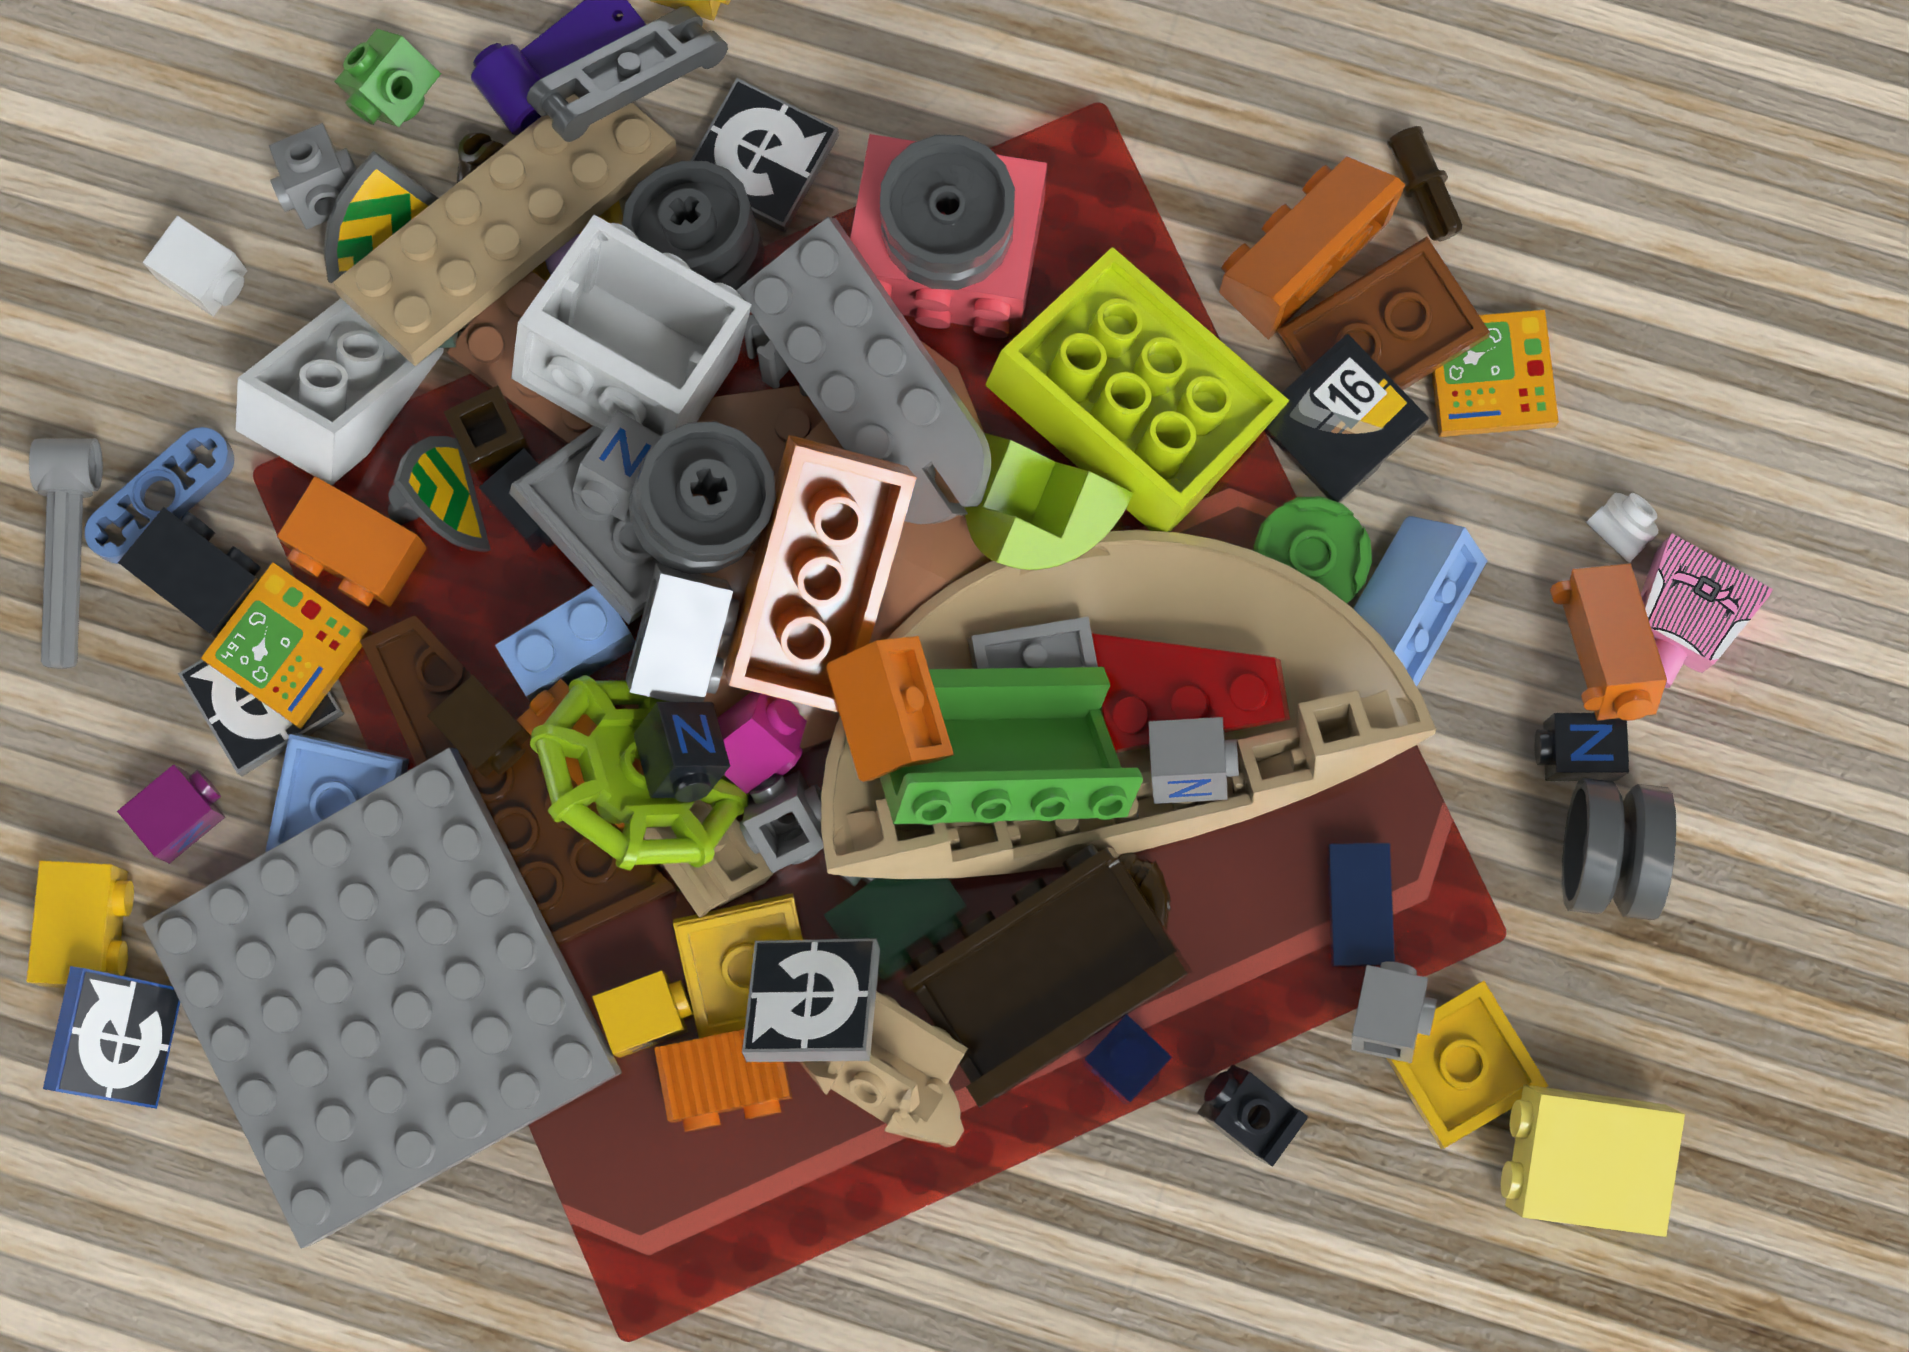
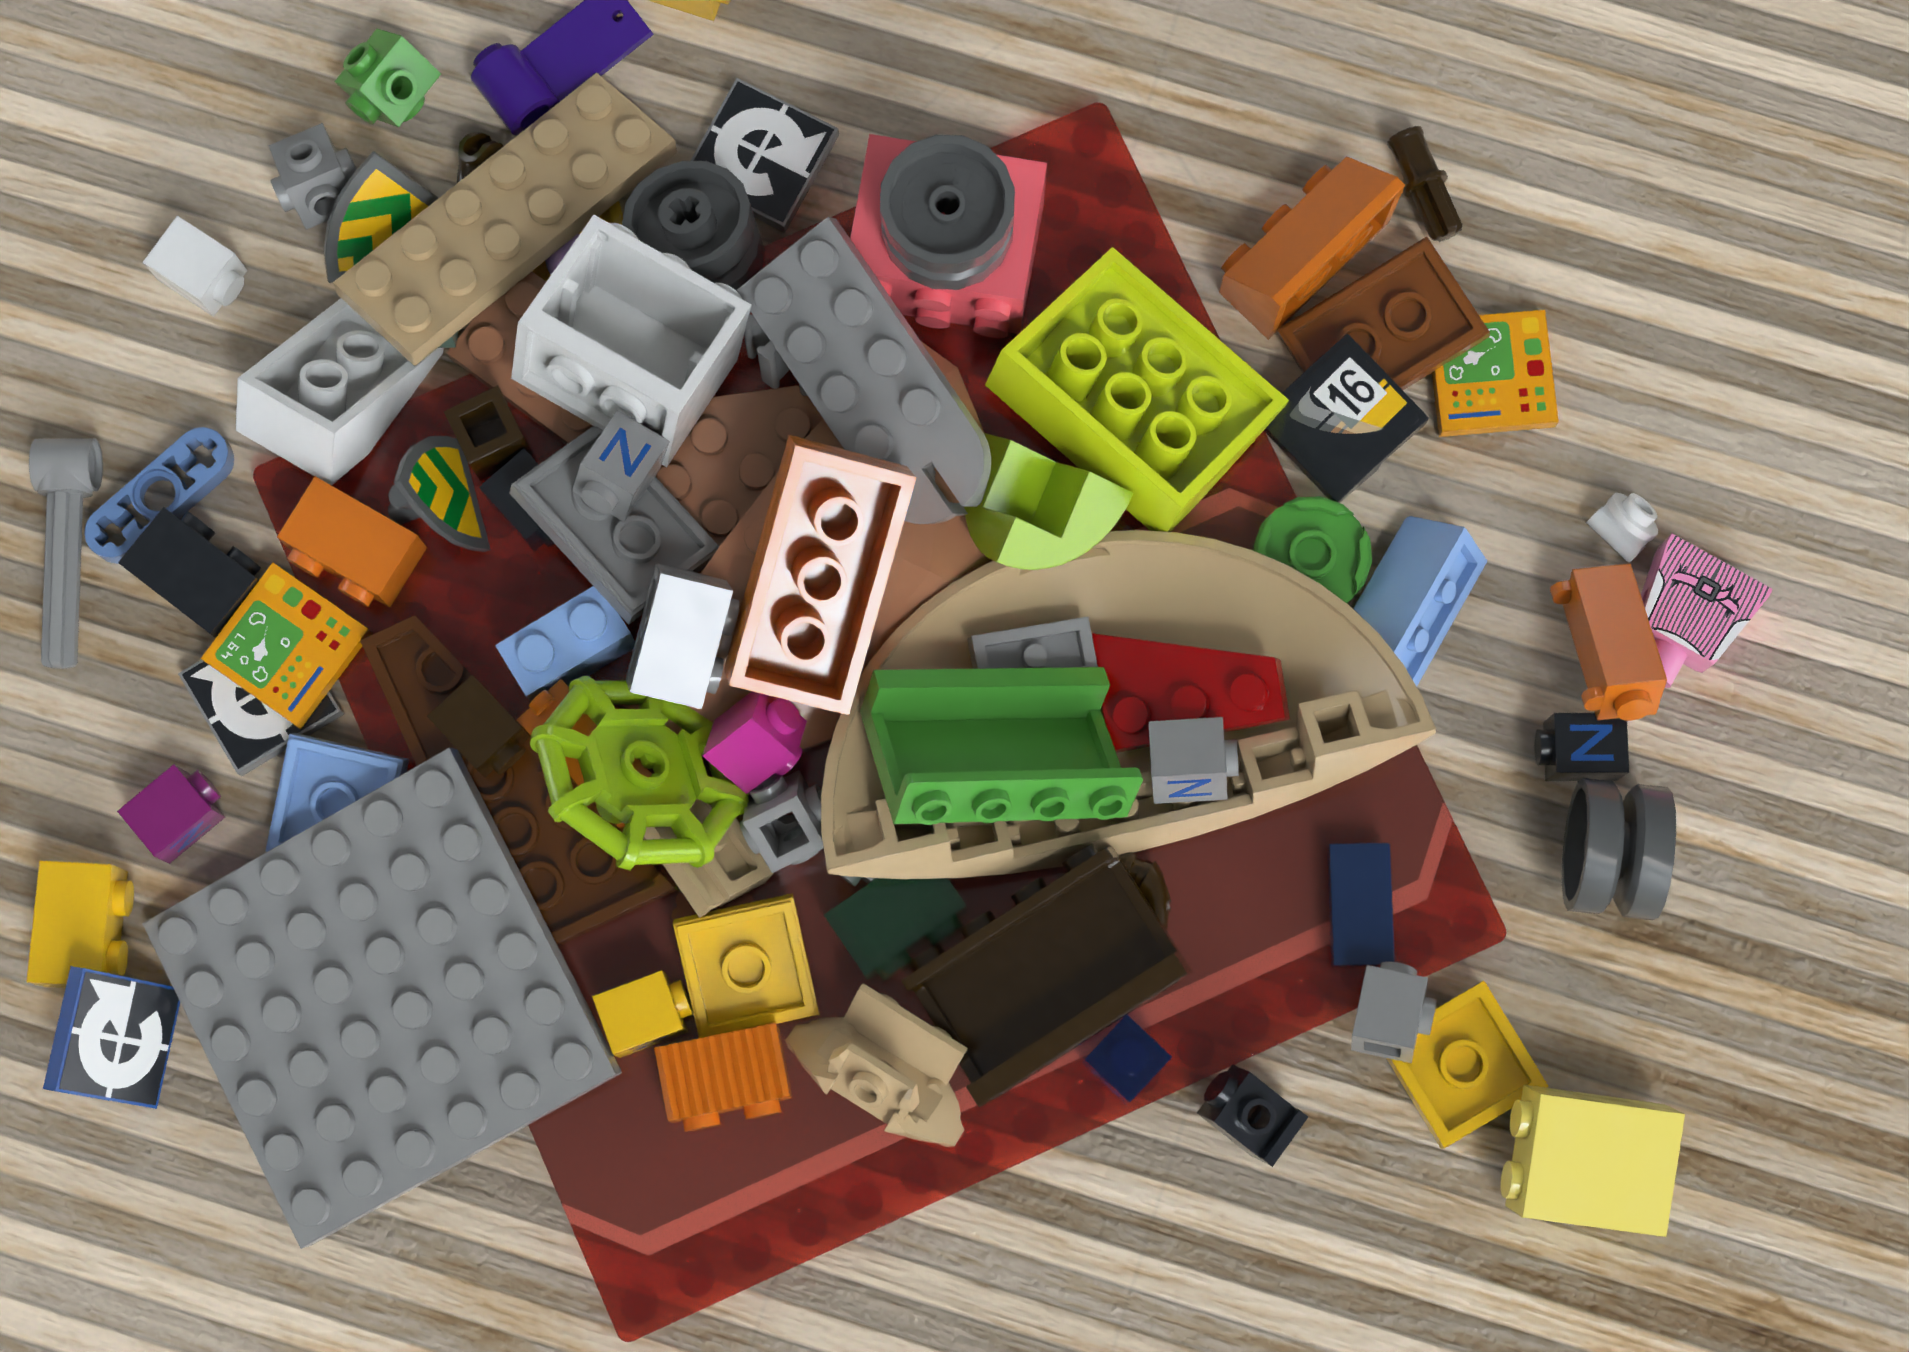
(626, 71): dark grey plate -> none
(681, 750): black brick -> none
(685, 529): dark grey wheel -> none
(811, 1000): tile -> none
(889, 707): orange panel -> none

